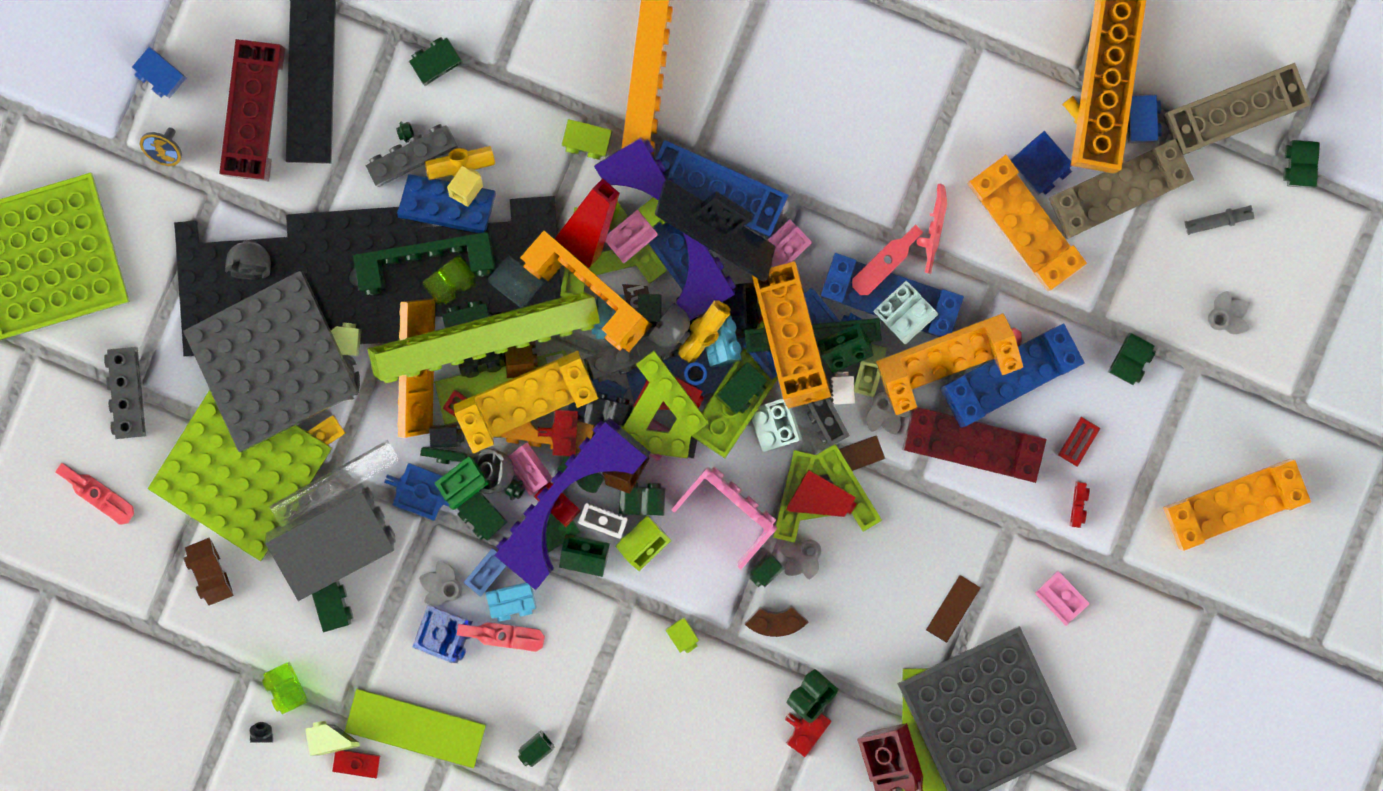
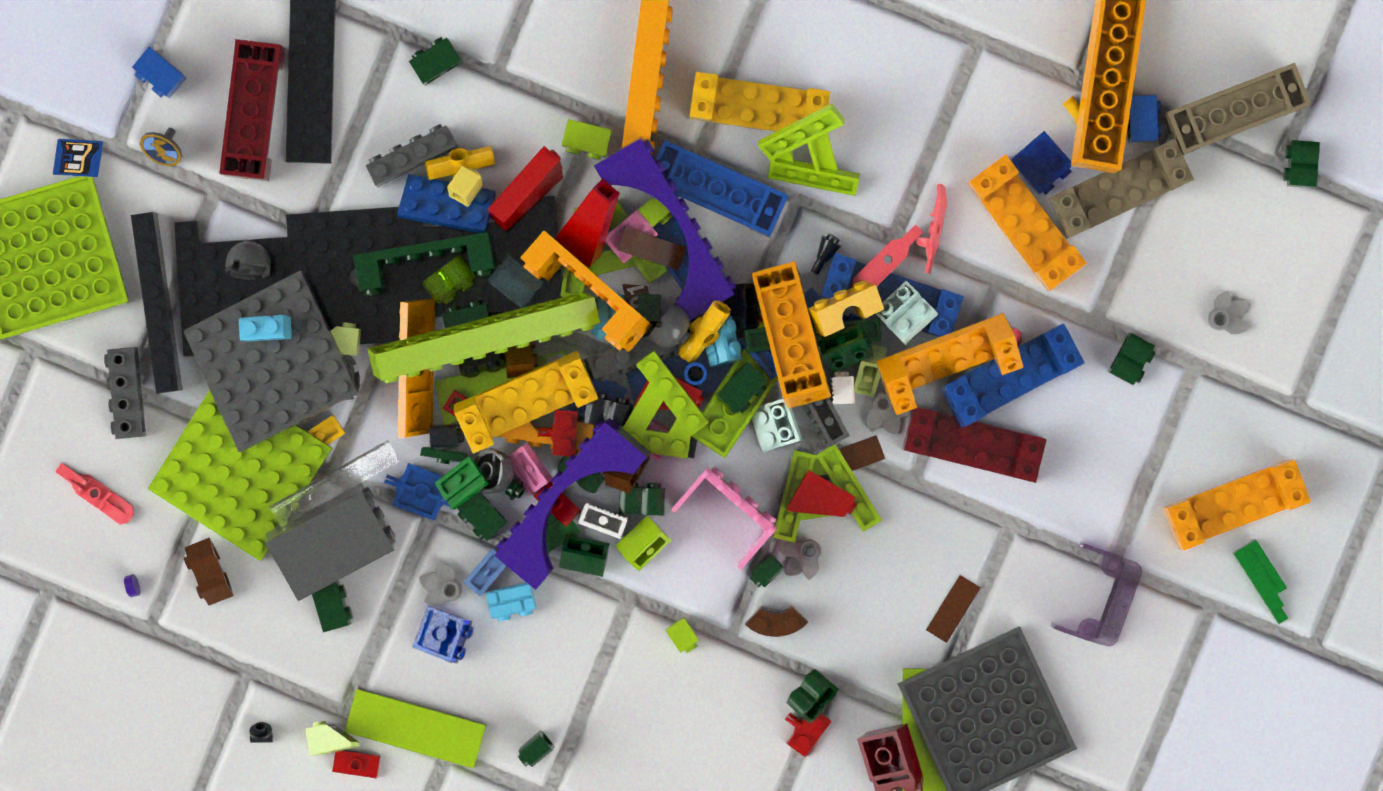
(77, 158): none -> sticker
(132, 585): none -> dark purple tile
(156, 302): none -> black brick
(265, 328): none -> medium azure brick
(285, 688): clear neon green brick -> none
(405, 131): dark green plate -> none
(514, 636): coral piece -> none
(527, 188): none -> red slope
(651, 248): none -> reddish brown sticker
(718, 226): black bracket -> none
(752, 103): none -> yellow plate
(789, 243): bright pink plate -> none
(824, 170): none -> lime plate
(827, 313): none -> yellow arch
(828, 247): none -> black cone
(1062, 598): bright pink plate -> none
(1081, 494): red plate -> none
(1088, 425): red tile -> none
(1127, 577): none -> clear purple windscreen
(1229, 218): dark grey pin -> none
(1263, 577): none -> green piece

